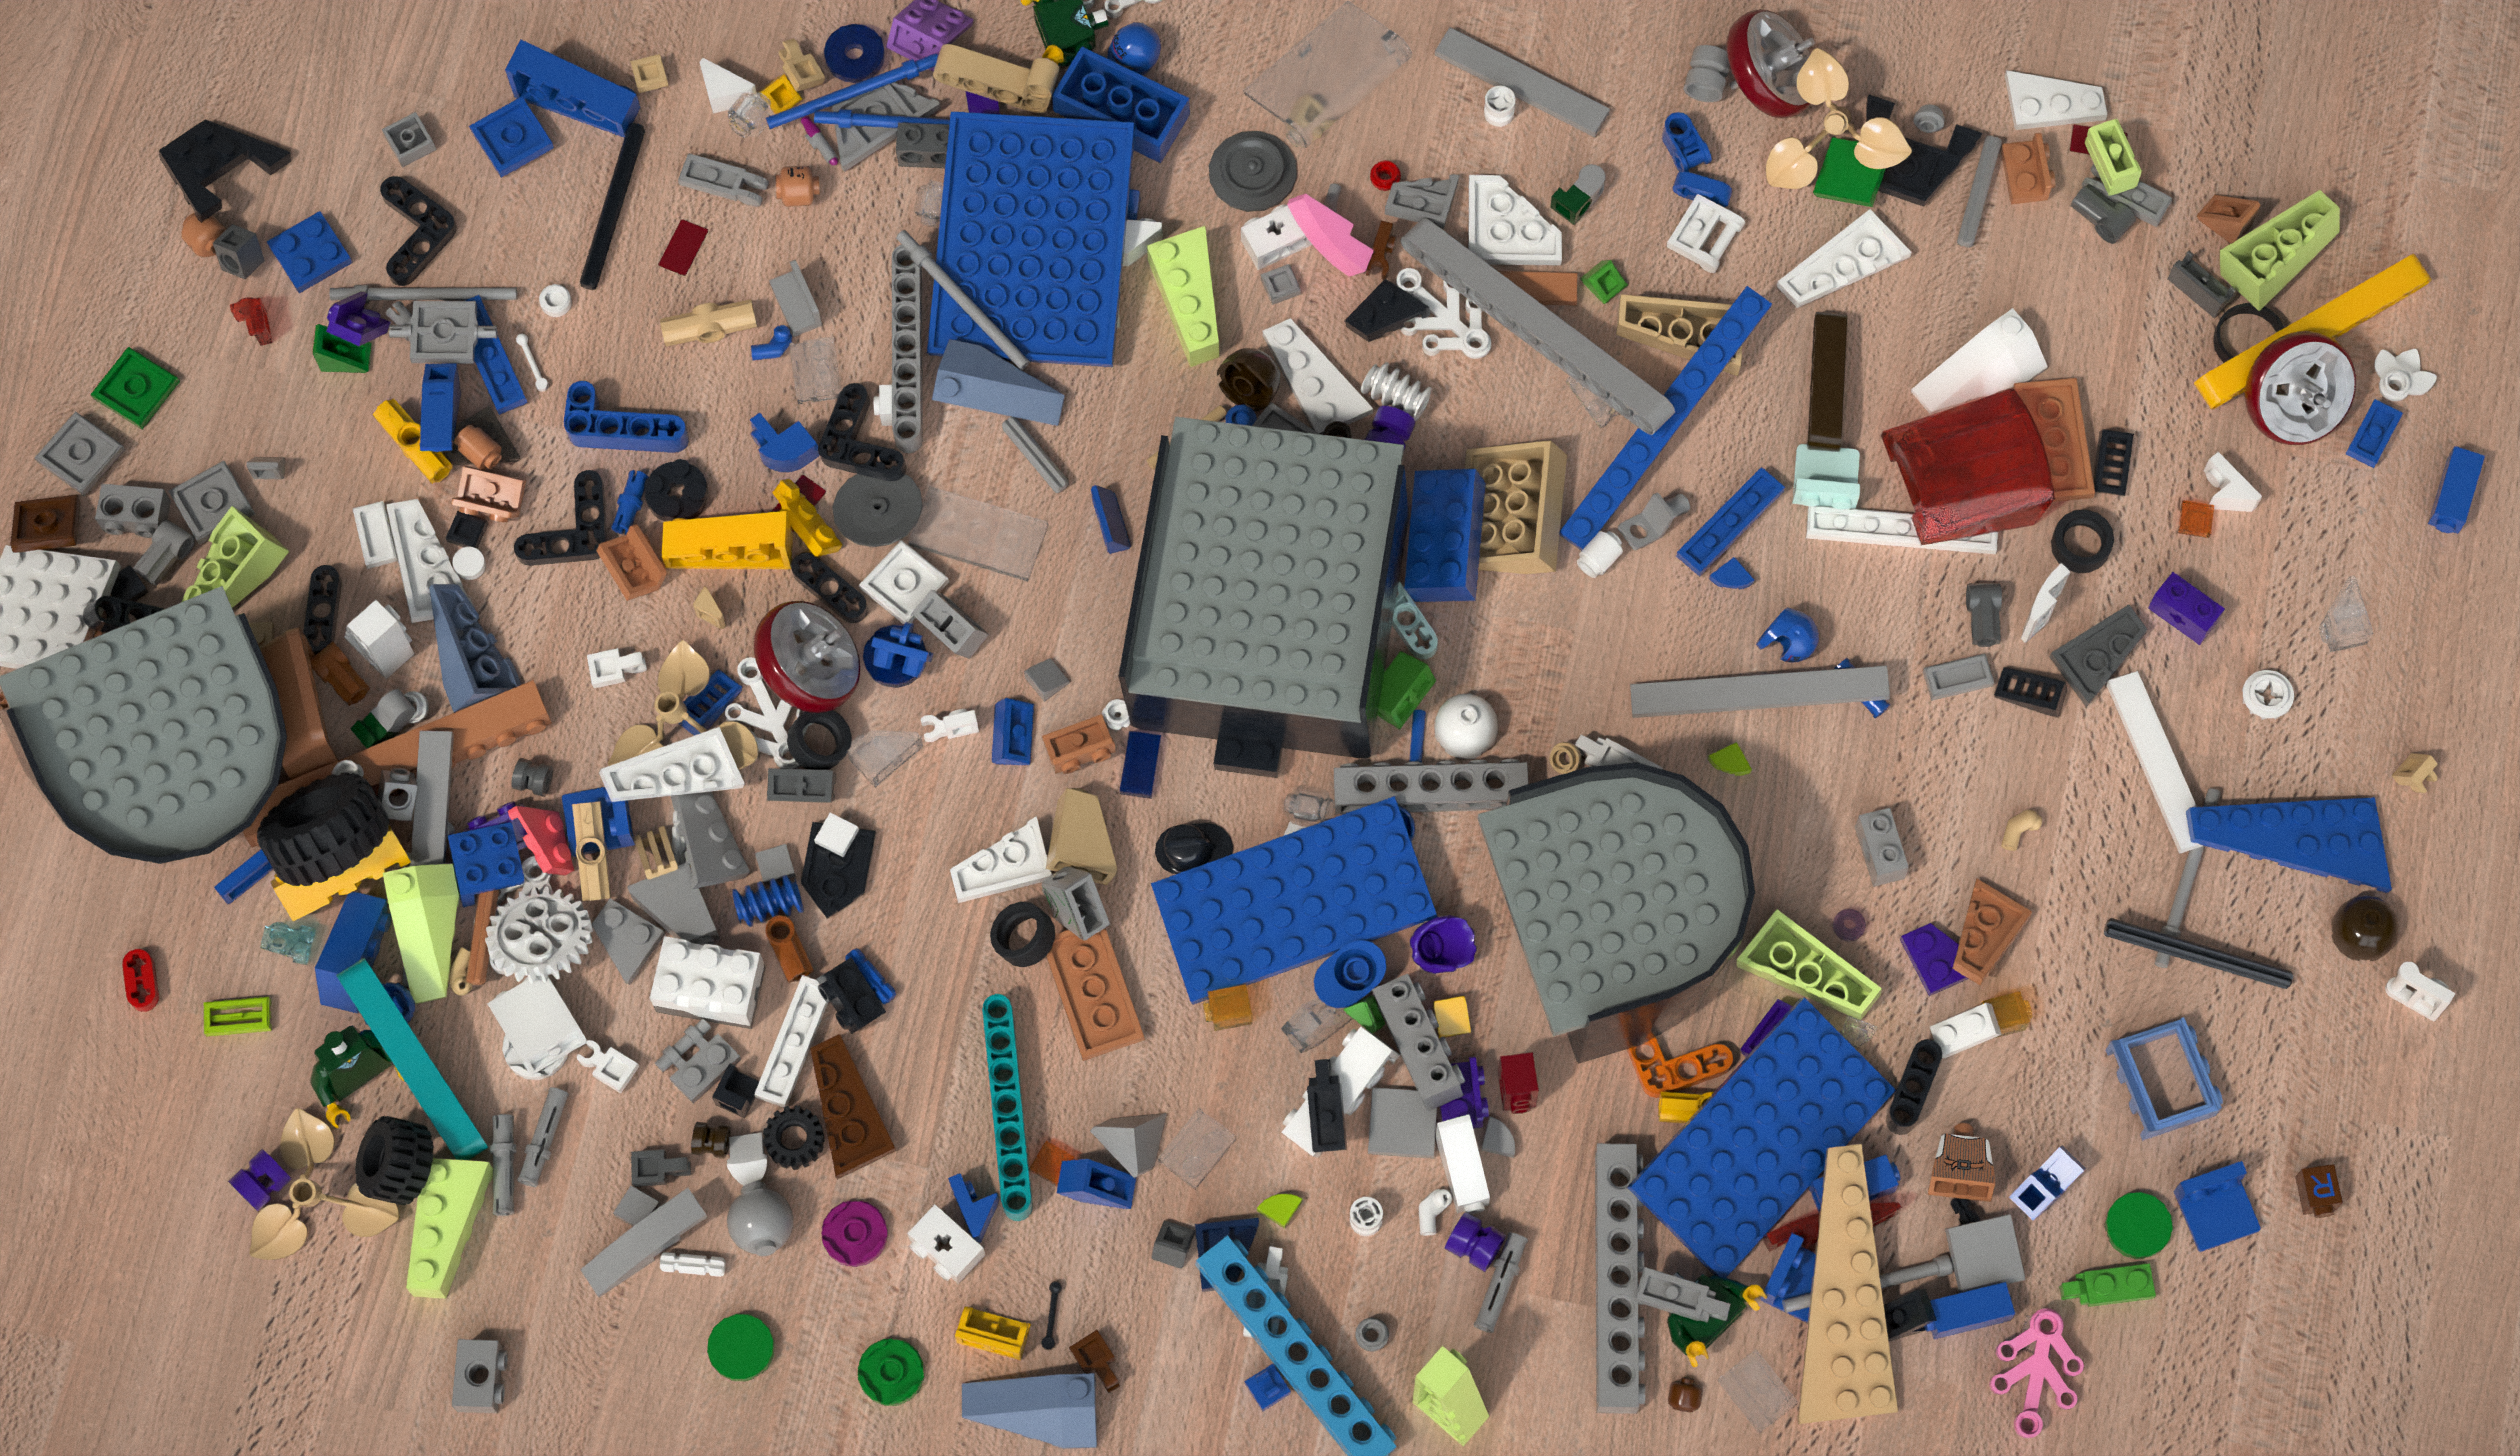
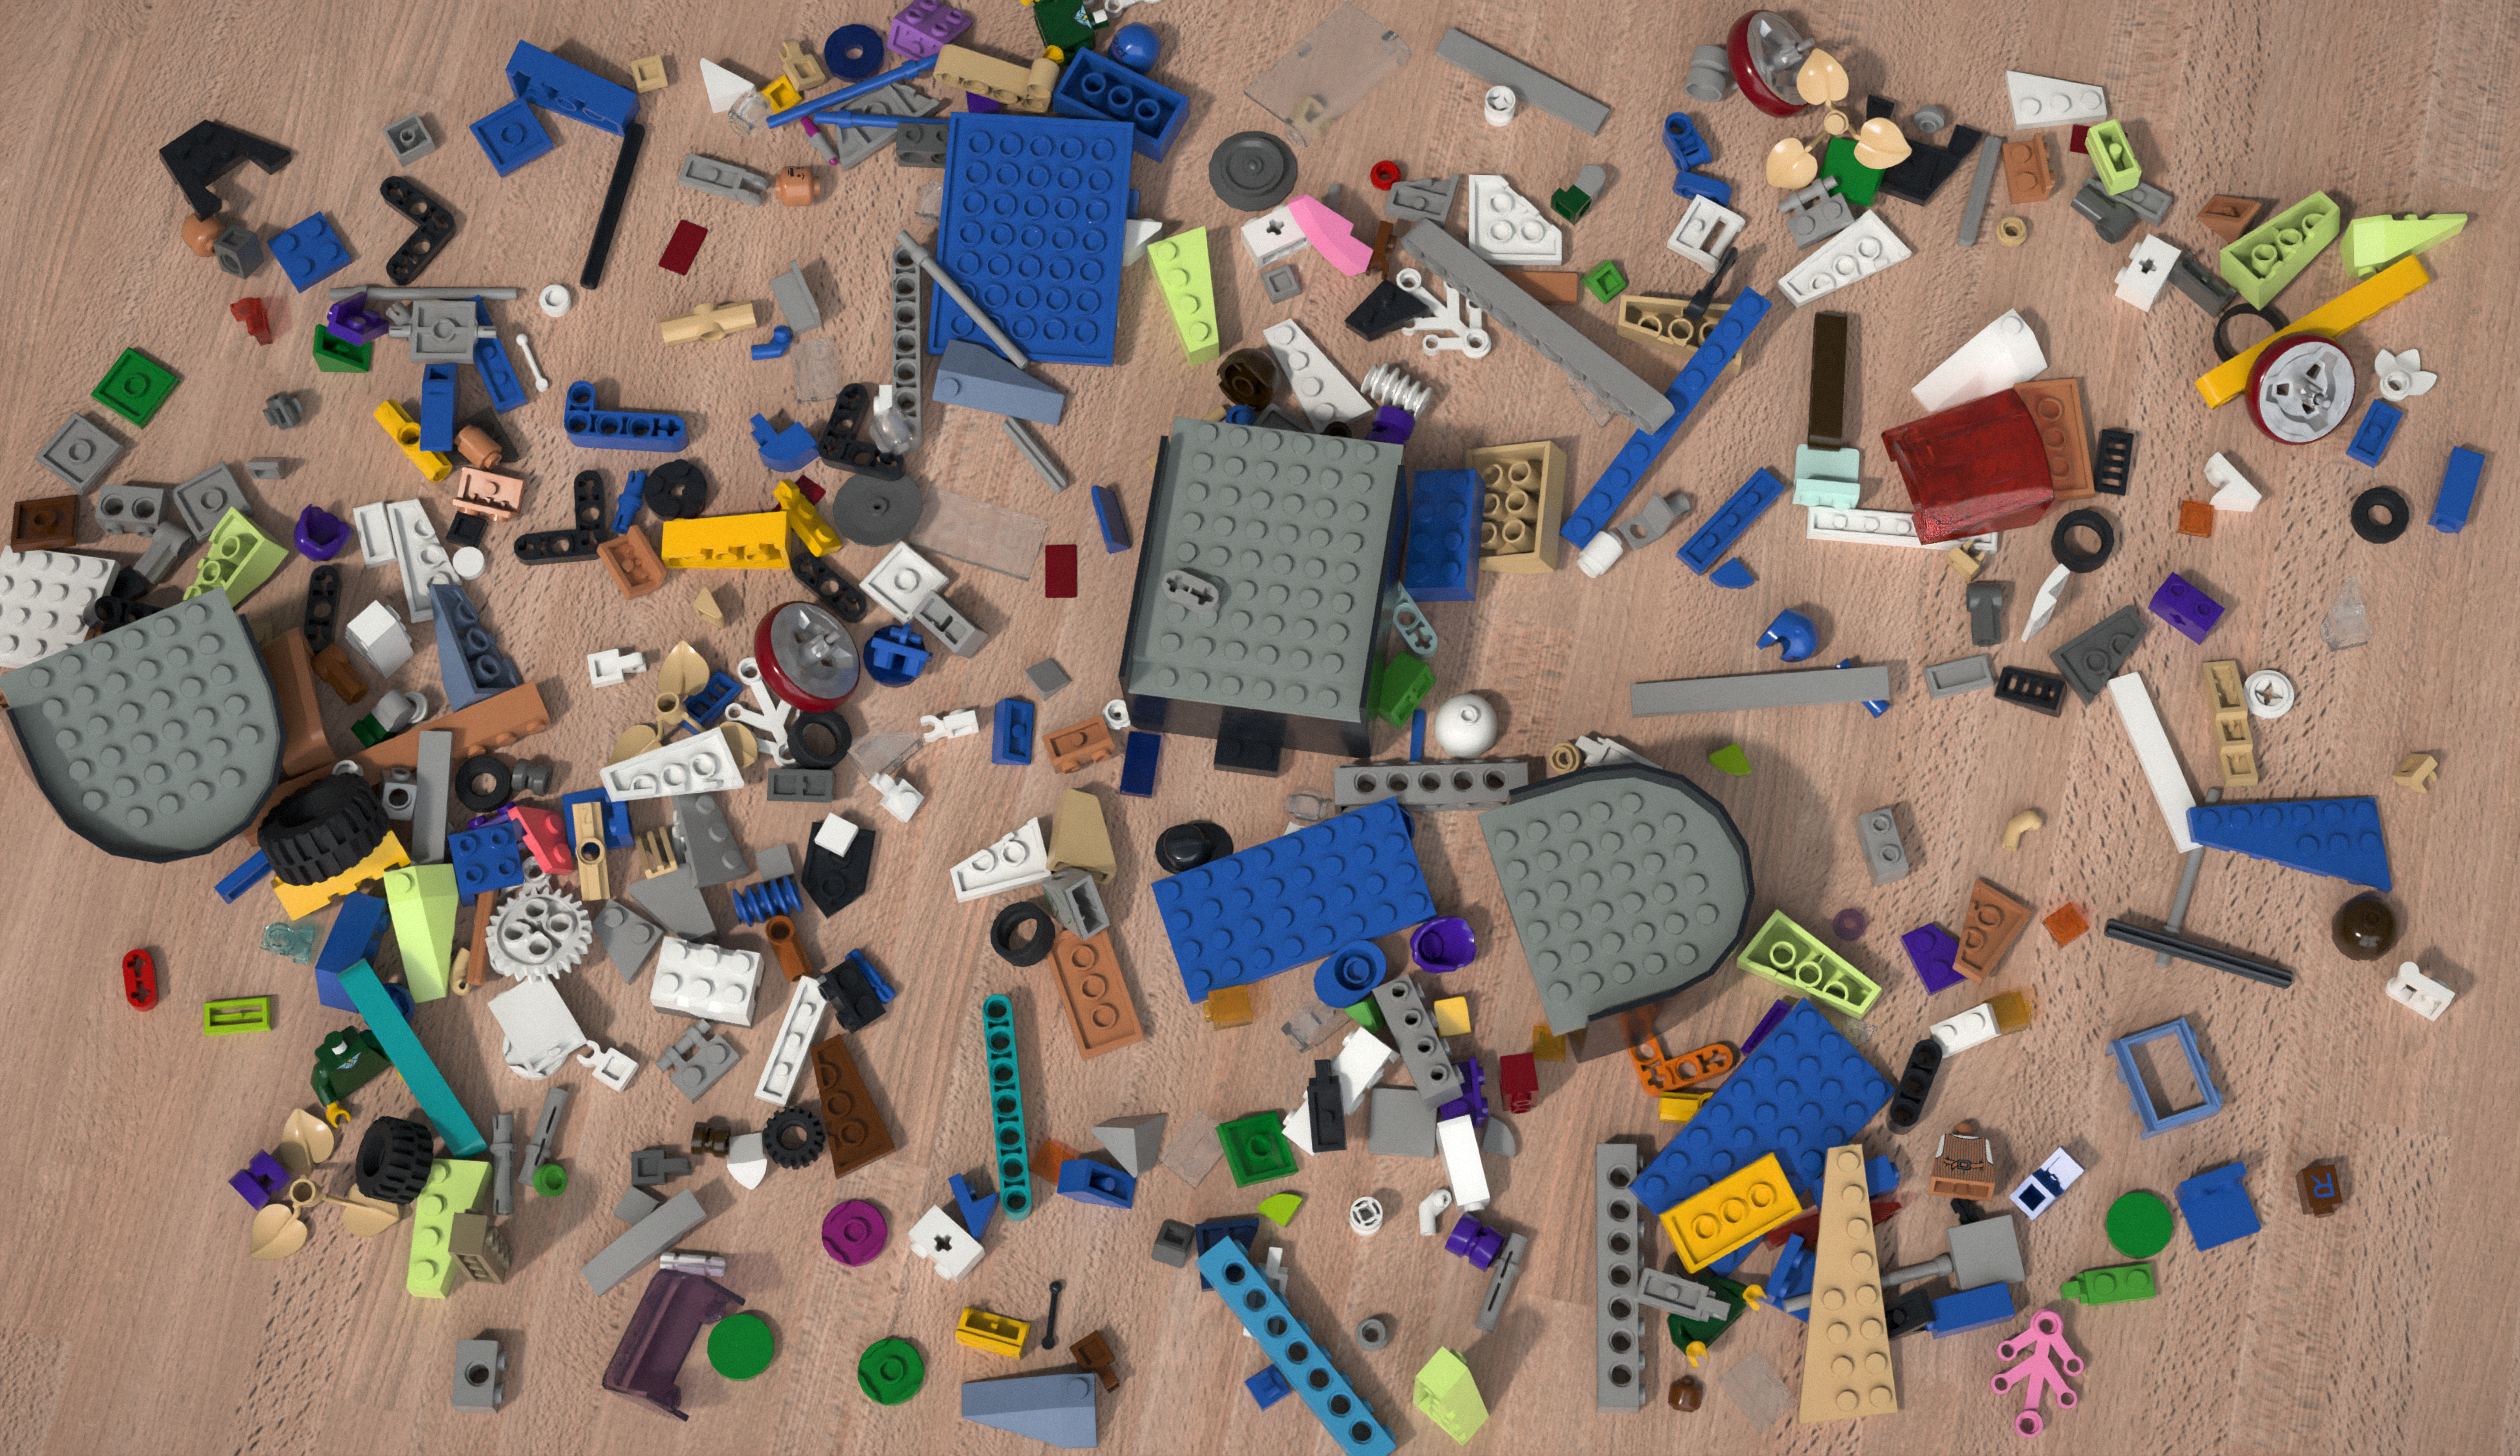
(283, 410): none -> dark grey gear
(320, 534): none -> dark purple hair
(475, 767): none -> black tyre
(479, 1247): none -> dark tan brick
(550, 1180): none -> bright green tile
(661, 1338): none -> clear purple windscreen
(735, 1092): black panel -> none
(759, 1220): light grey brick -> none
(892, 431): none -> clear head
(898, 797): none -> white plate
(1061, 571): none -> dark red sticker
(1194, 586): none -> light grey beam
(1256, 1149): none -> green tile
(1547, 1047): none -> clear yellow tile
(1704, 296): none -> black piece
(1730, 1213): none -> yellow tile
(1820, 220): none -> light grey plate
(1963, 563): none -> tan tile
(2014, 224): none -> tan plate
(2065, 925): none -> clear orange tile
(2143, 288): none -> white brick
(2229, 723): none -> tan slope
(2372, 532): none -> black tyre
(2380, 241): none -> yellowish green wedge

